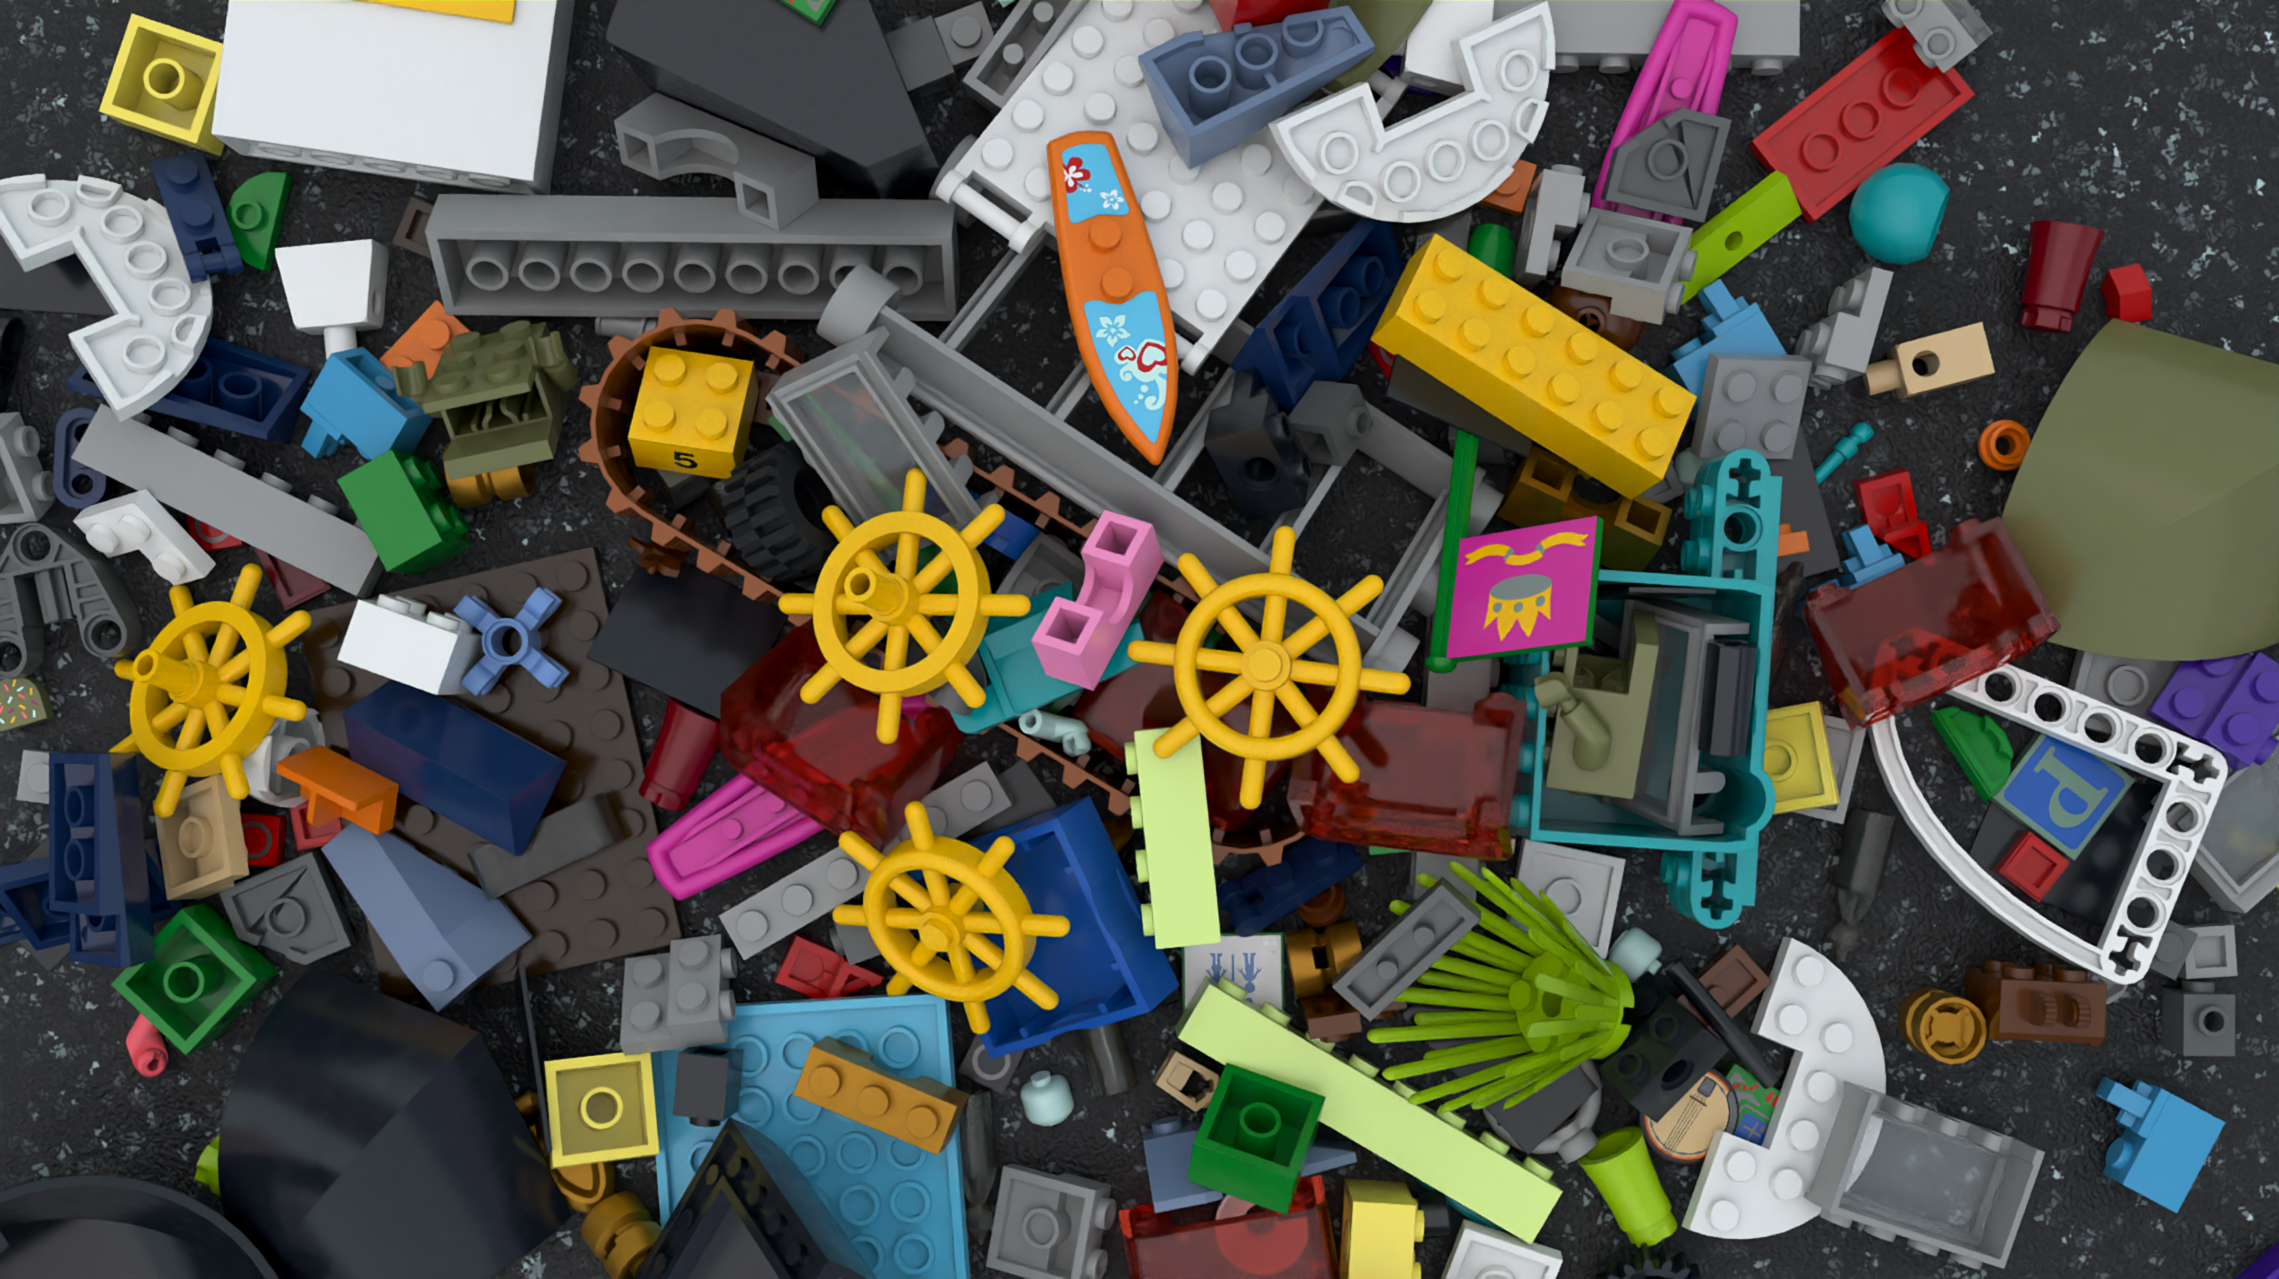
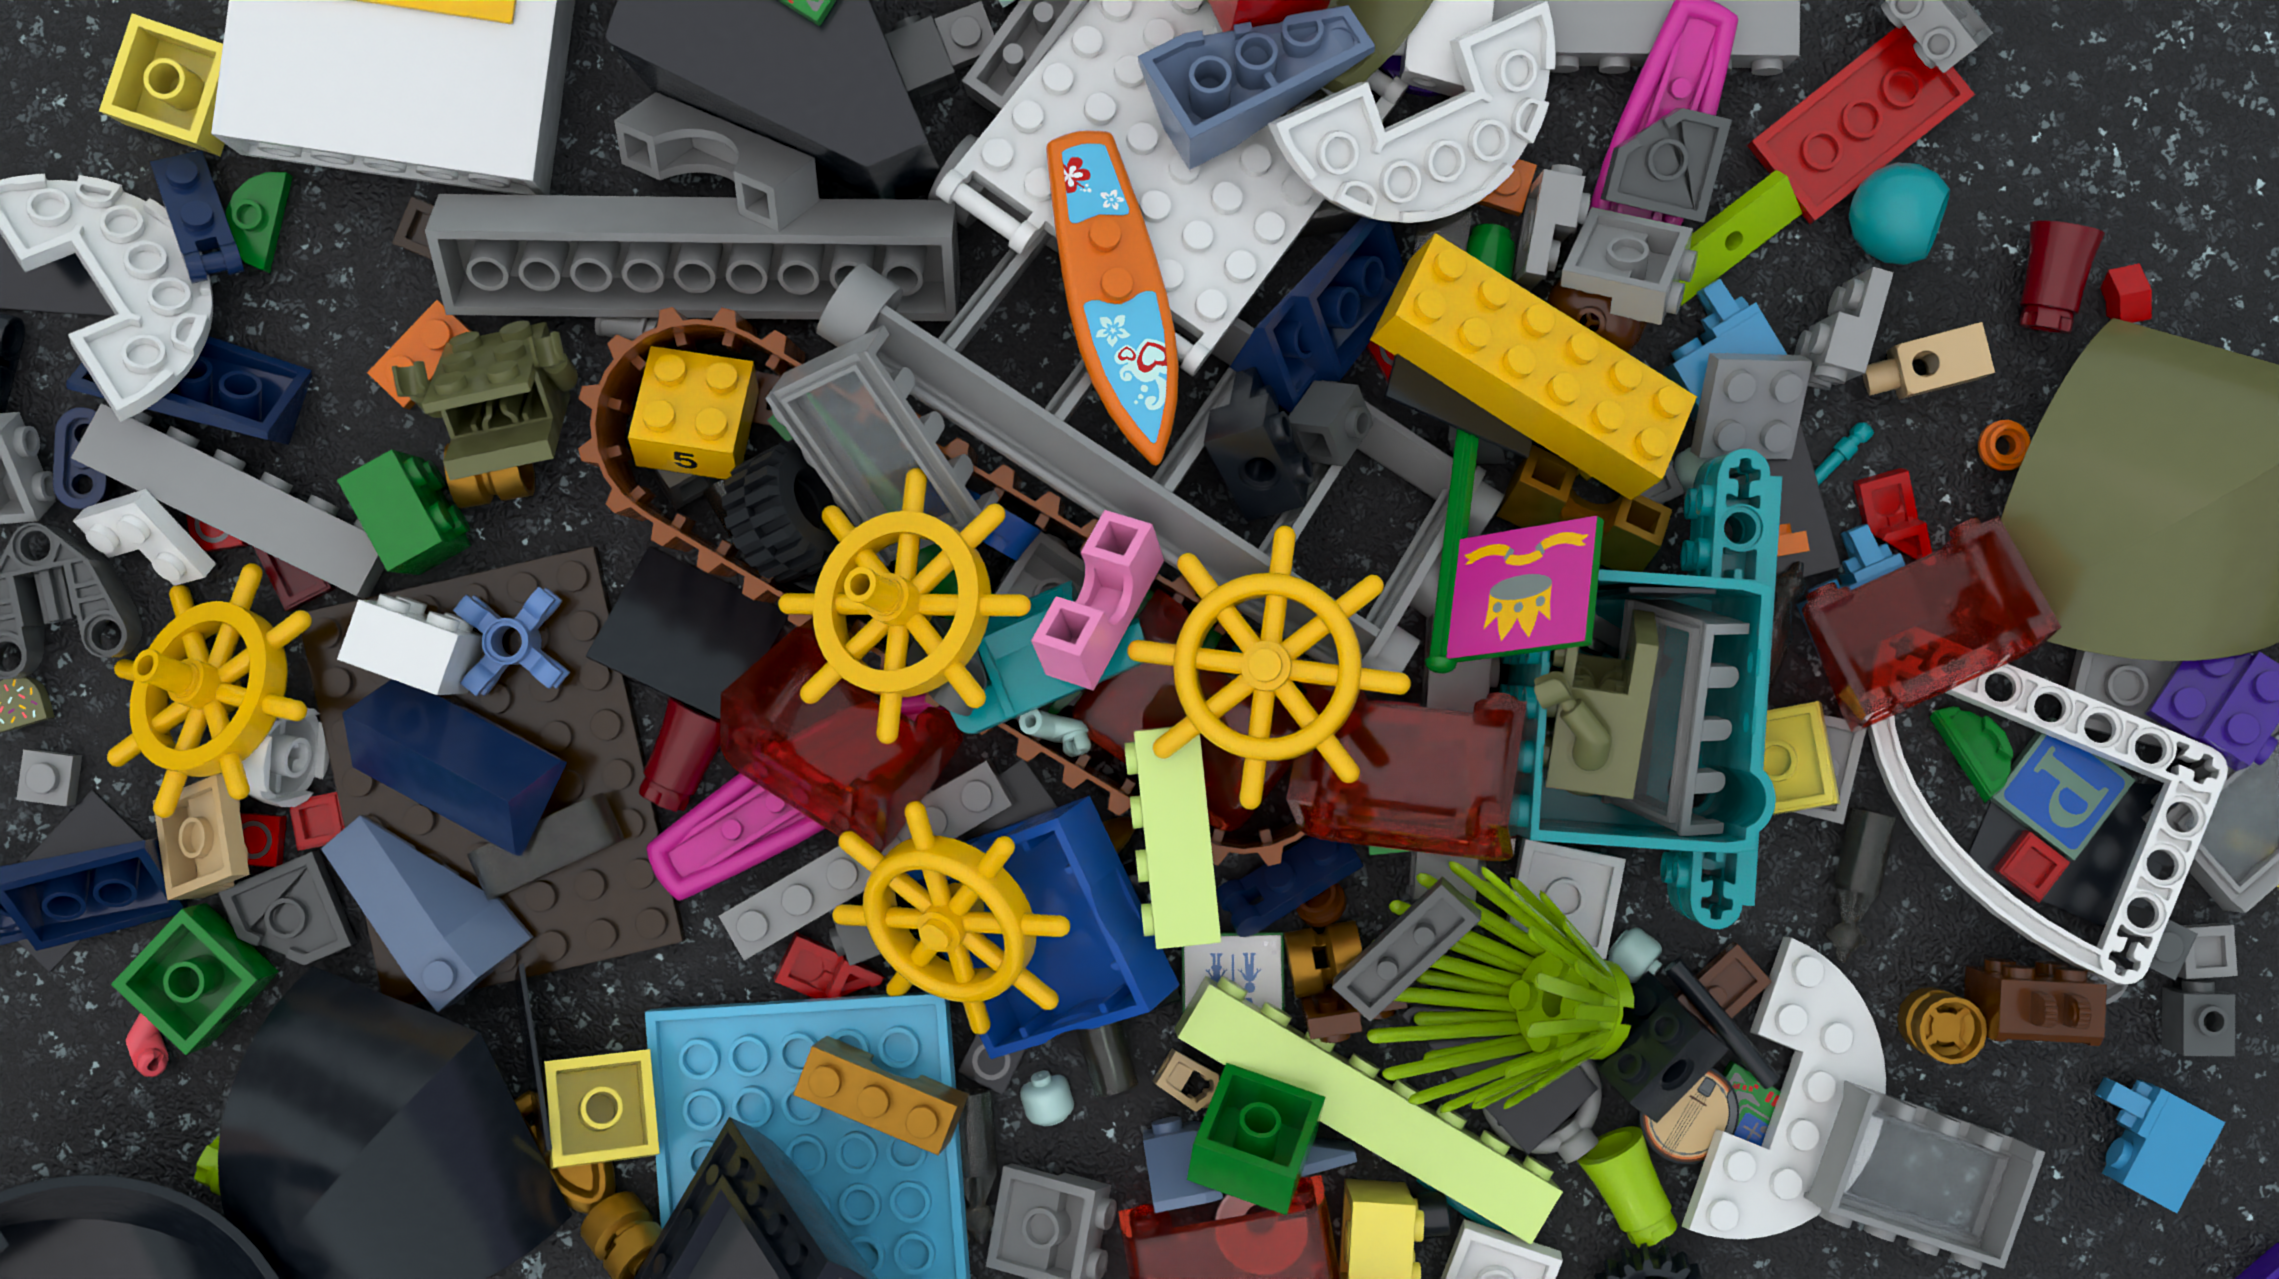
(99, 857): dark blue slope -> none
(335, 289): white torso -> none
(341, 789): orange panel -> none
(360, 405): dark azure hinge -> none
(658, 558): reddish brown plant -> none
(678, 996): light grey plate -> none
(708, 1084): black brick -> none
(1727, 697): black axle -> none

